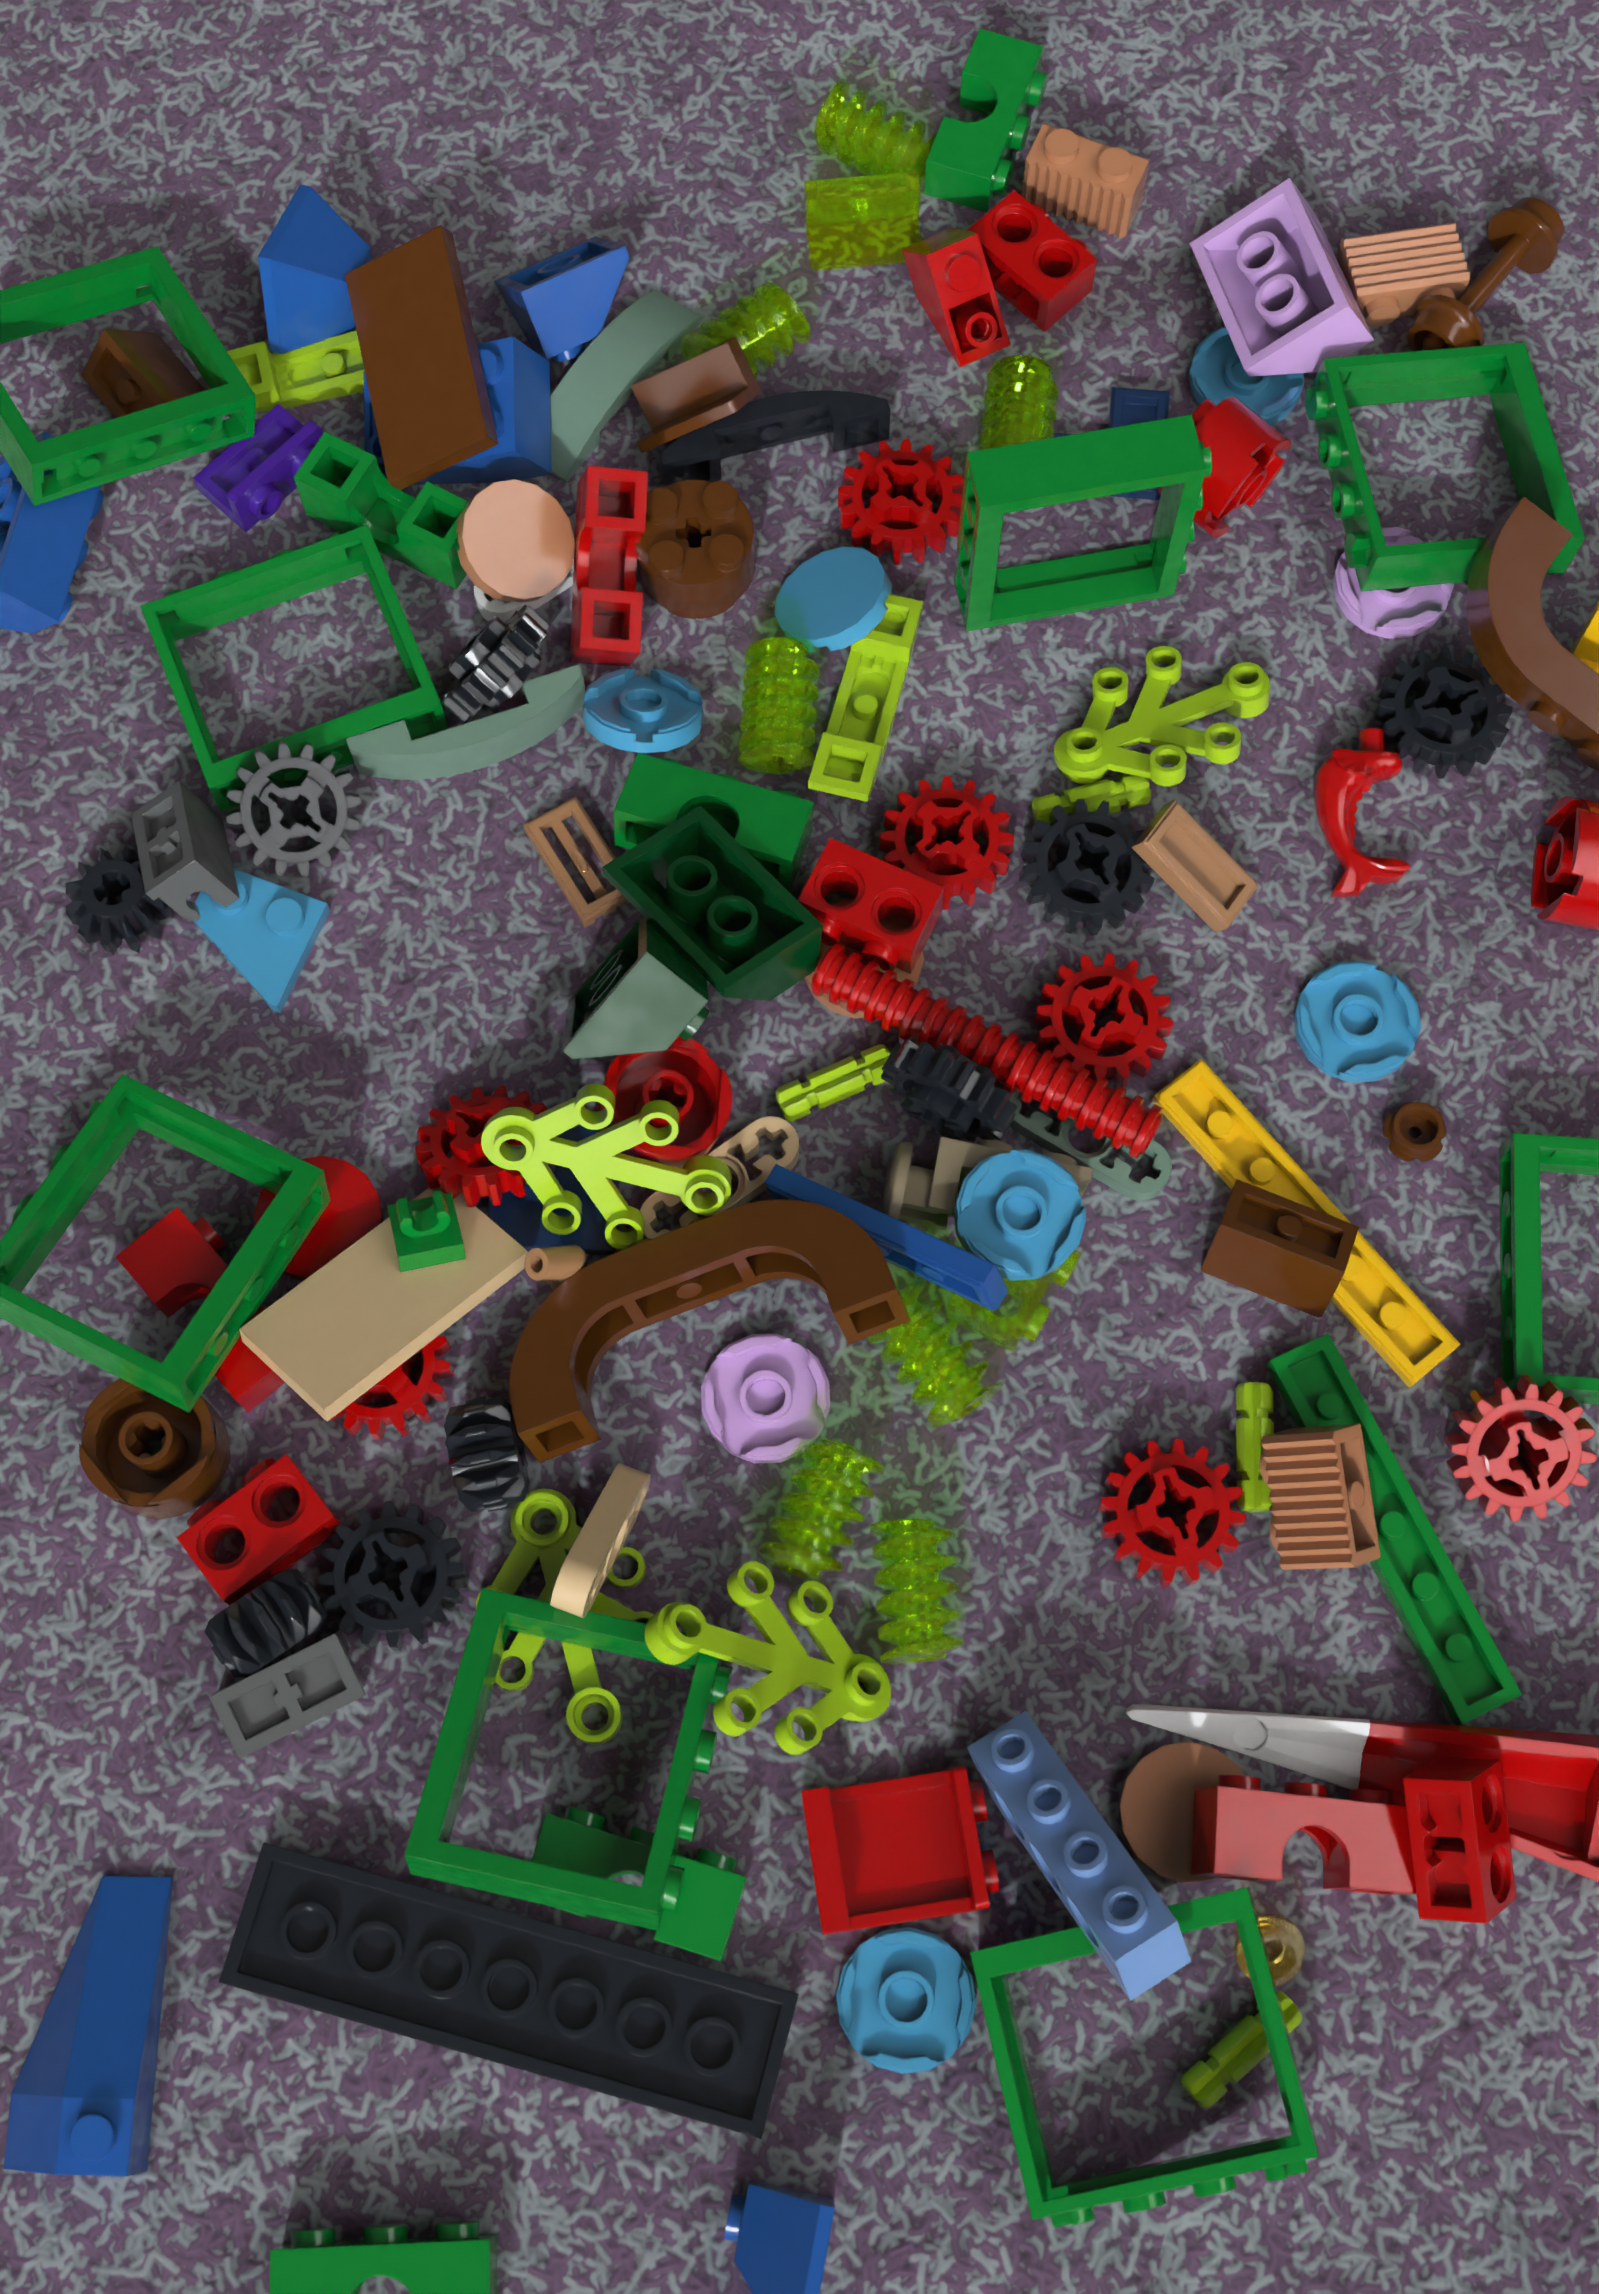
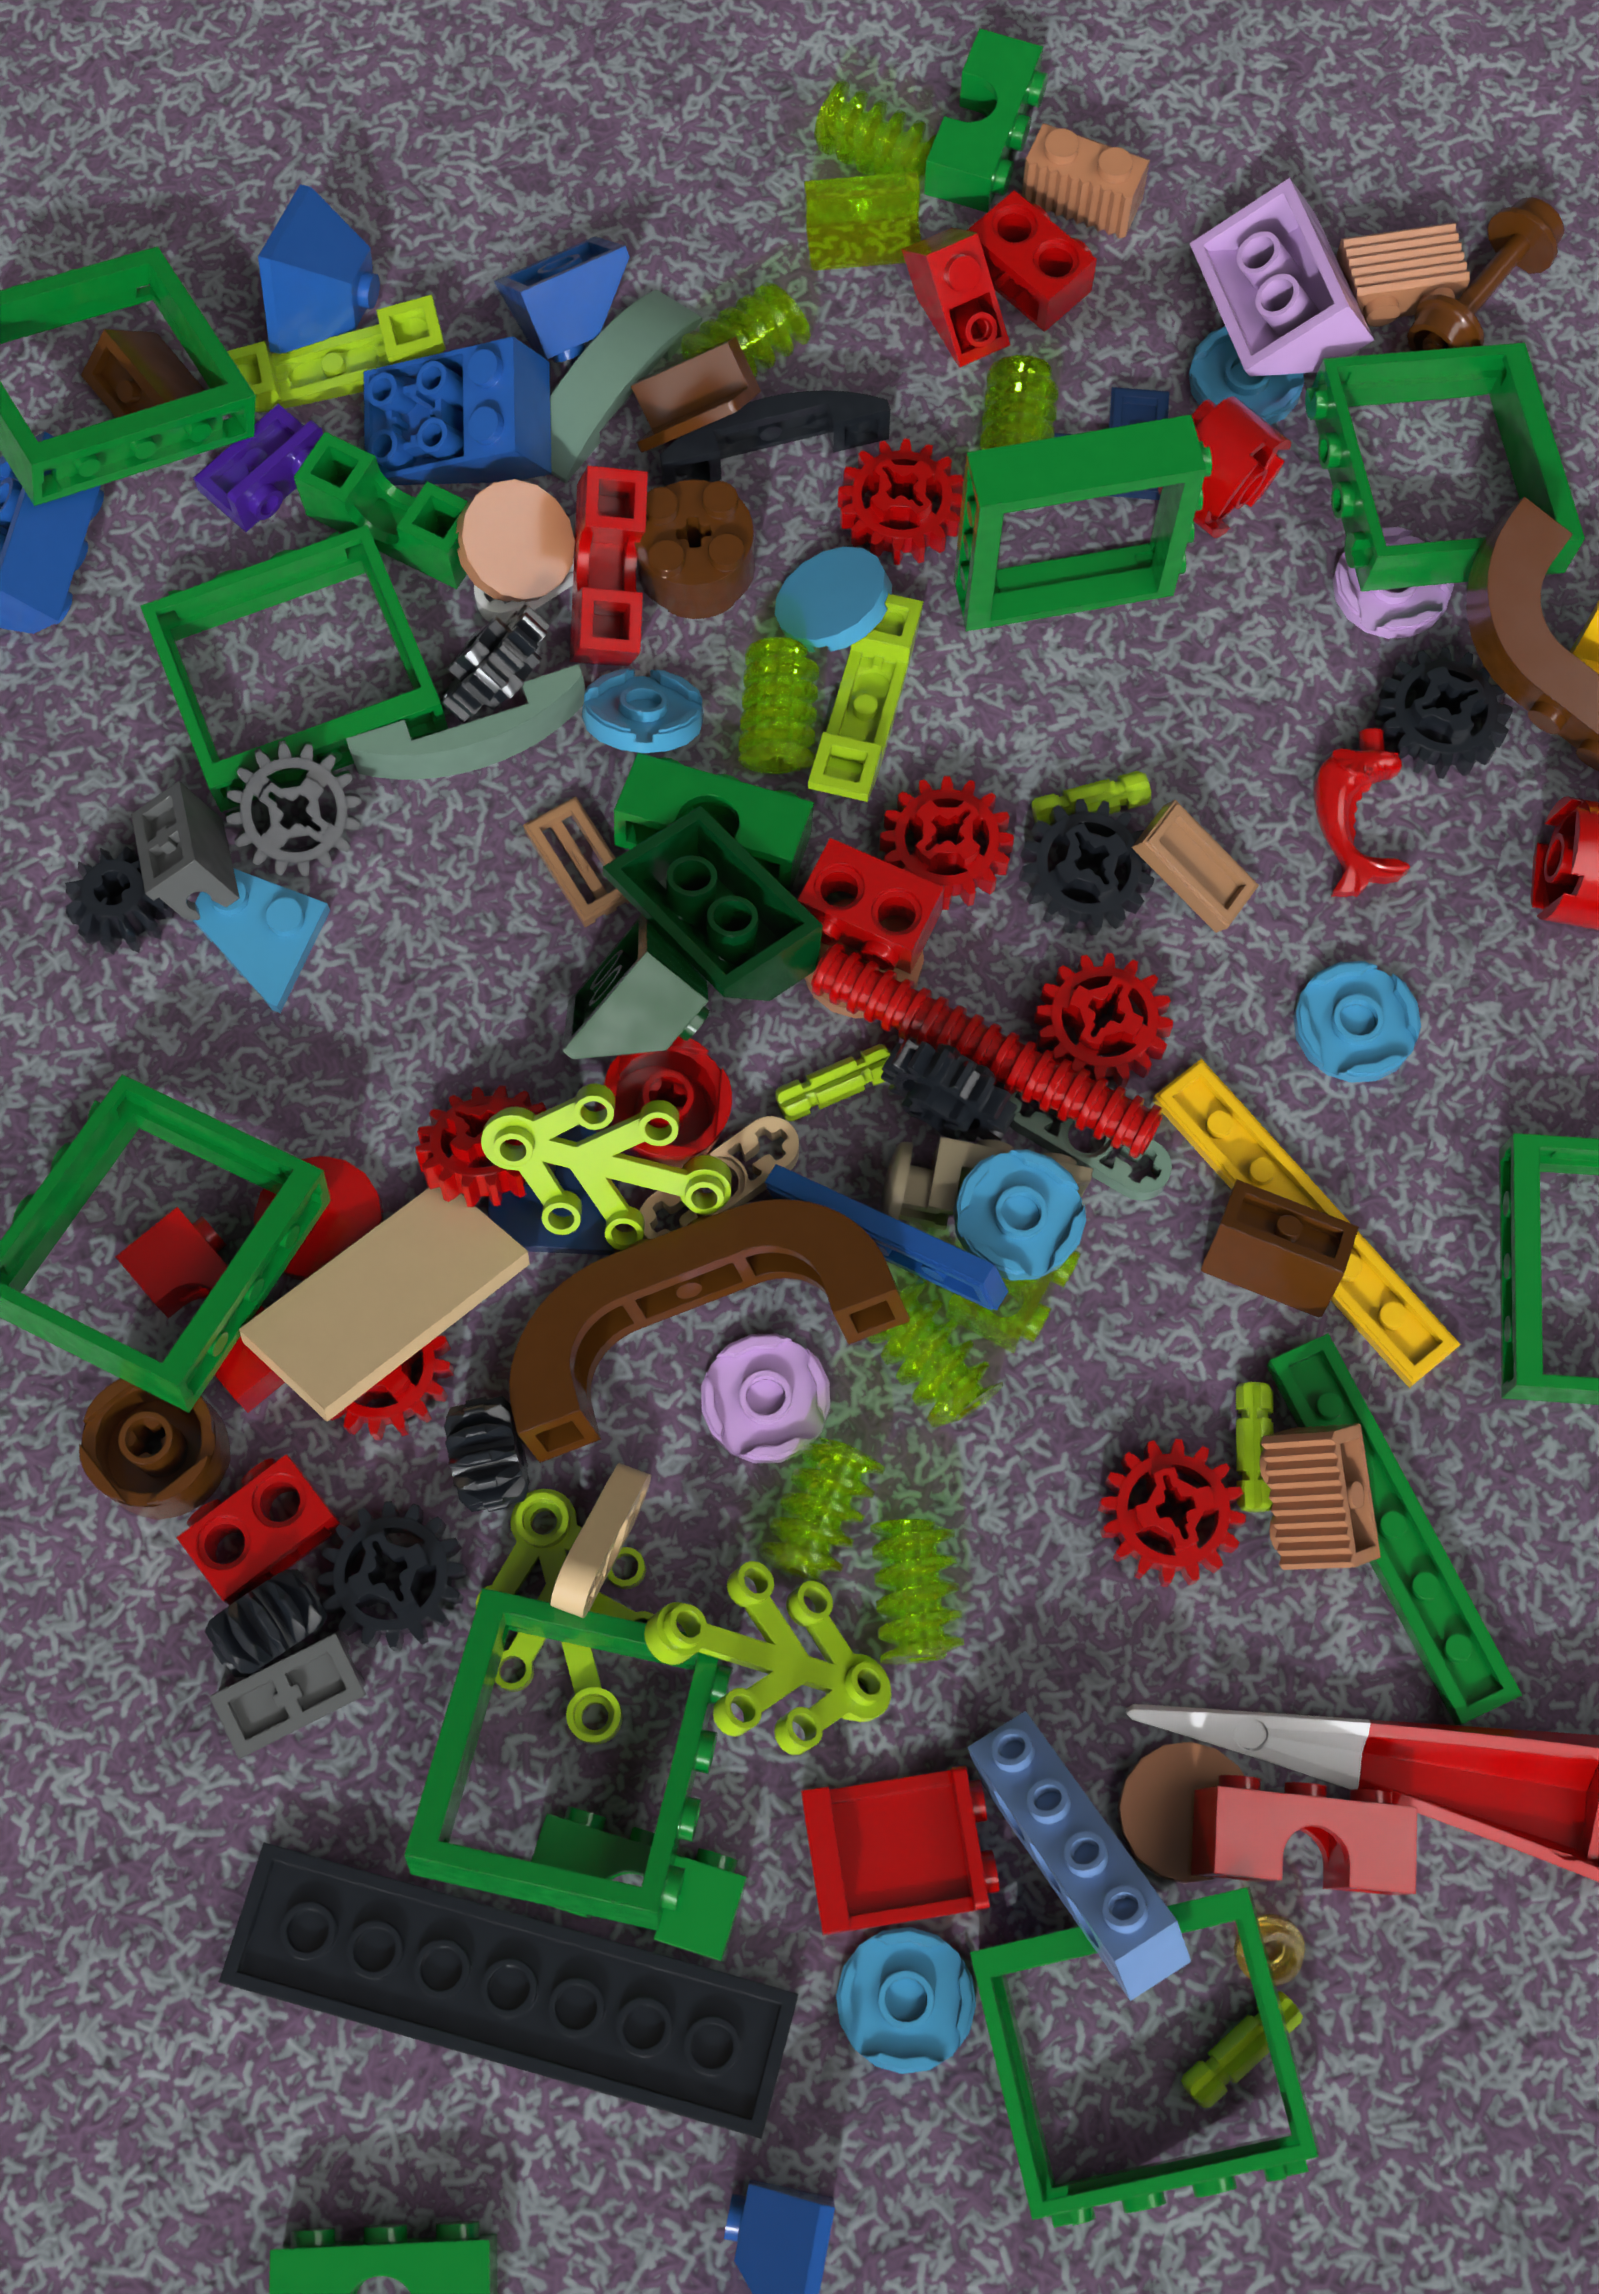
(93, 2062): blue wedge -> none
(421, 358): reddish brown tile -> none
(426, 1231): green tile -> none
(554, 1263): medium nougat arm -> none
(1093, 749): lime plant -> none
(1426, 1121): reddish brown plate -> none
(1460, 1839): red brick -> none
(1548, 1456): gear -> none

